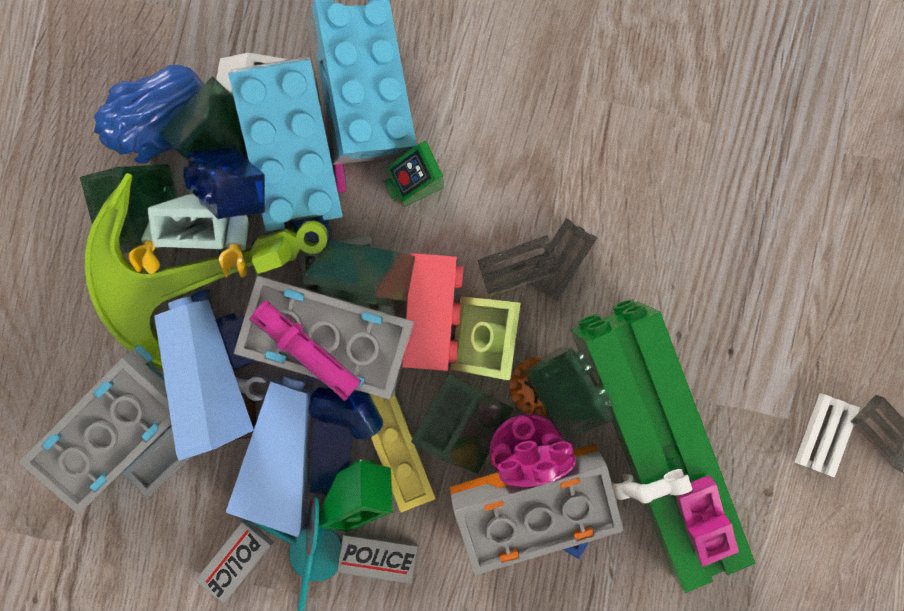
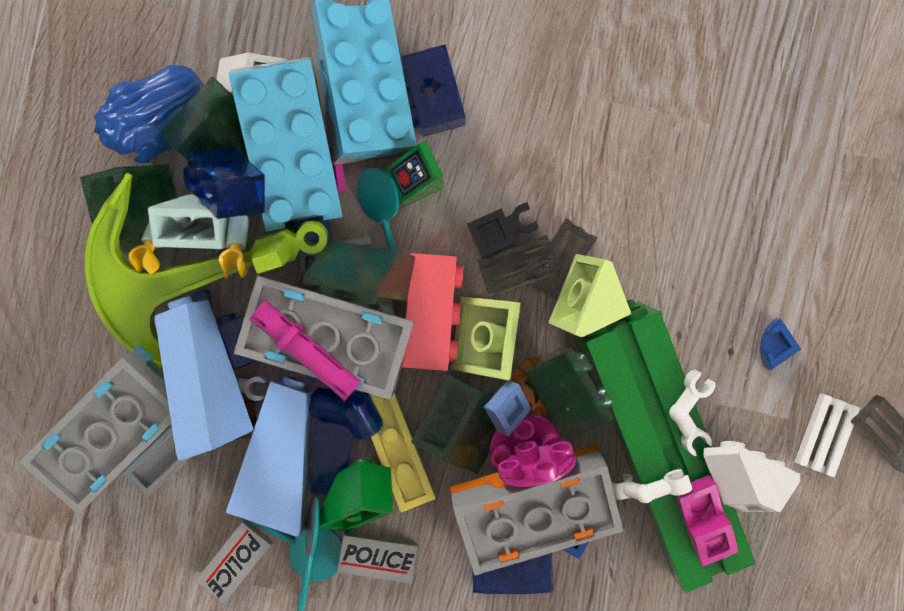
(379, 199): none -> teal piece
(433, 70): none -> clear blue brick
(496, 231): none -> black plate
(508, 408): none -> medium blue plate
(525, 577): none -> clear blue slope
(589, 297): none -> yellowish green slope
(680, 410): none -> white arm
(750, 479): none -> white slope
(777, 344): none -> blue tile

